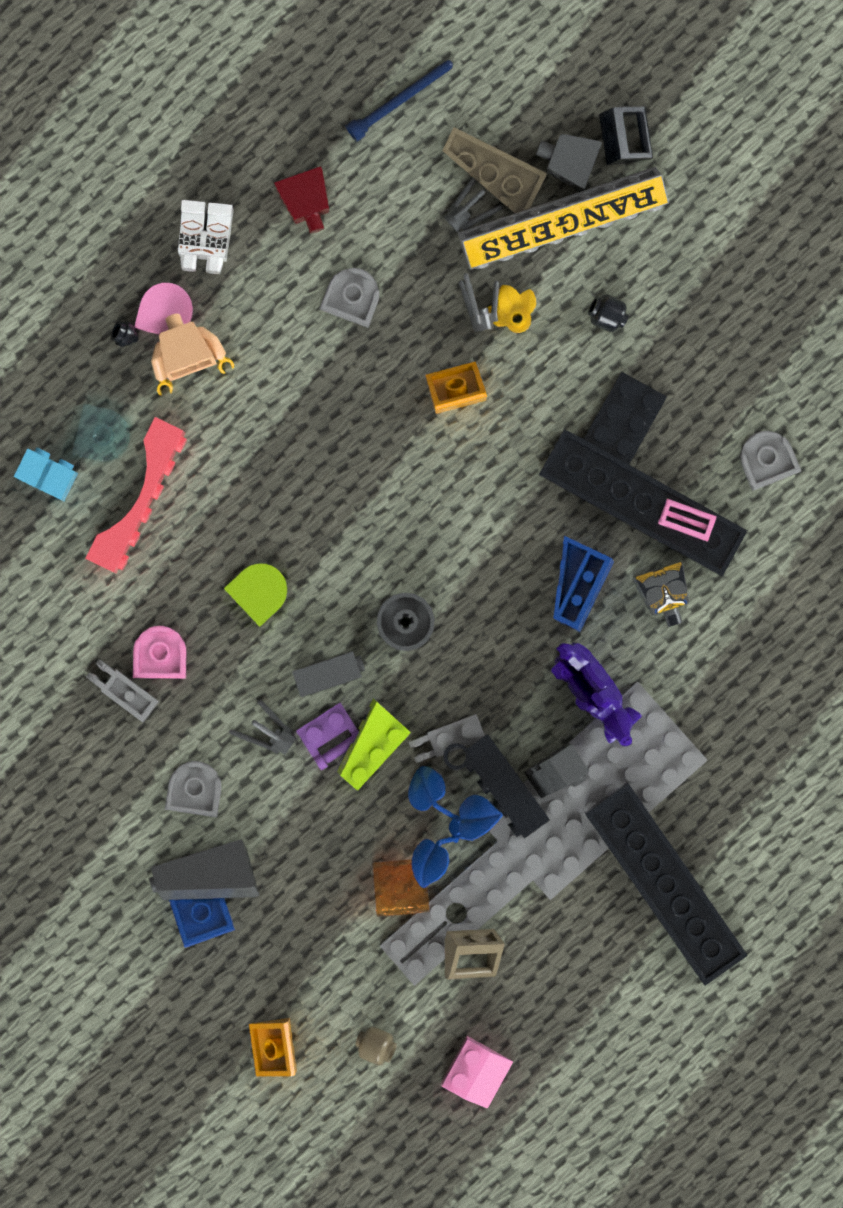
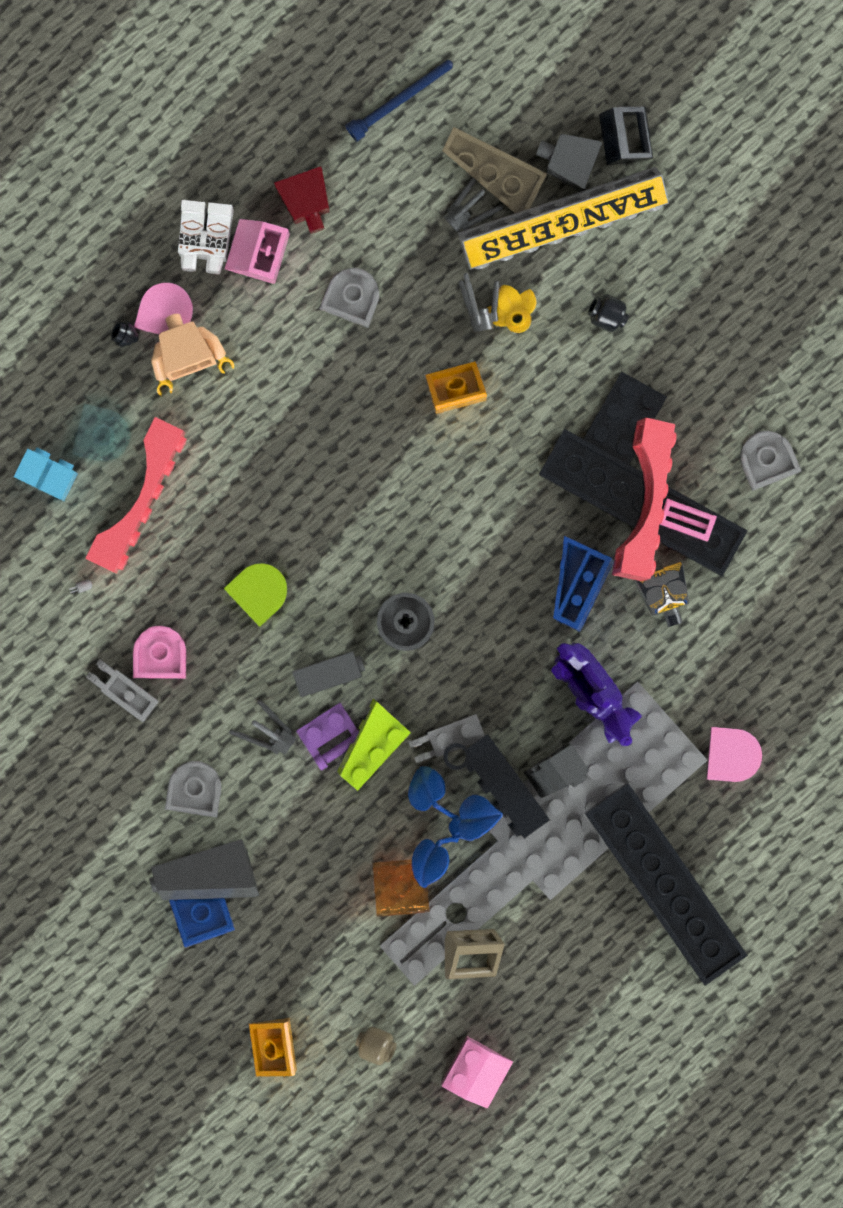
(82, 586): none -> light grey piece
(257, 250): none -> bright pink slope
(653, 448): none -> coral arch
(732, 755): none -> bright pink tile

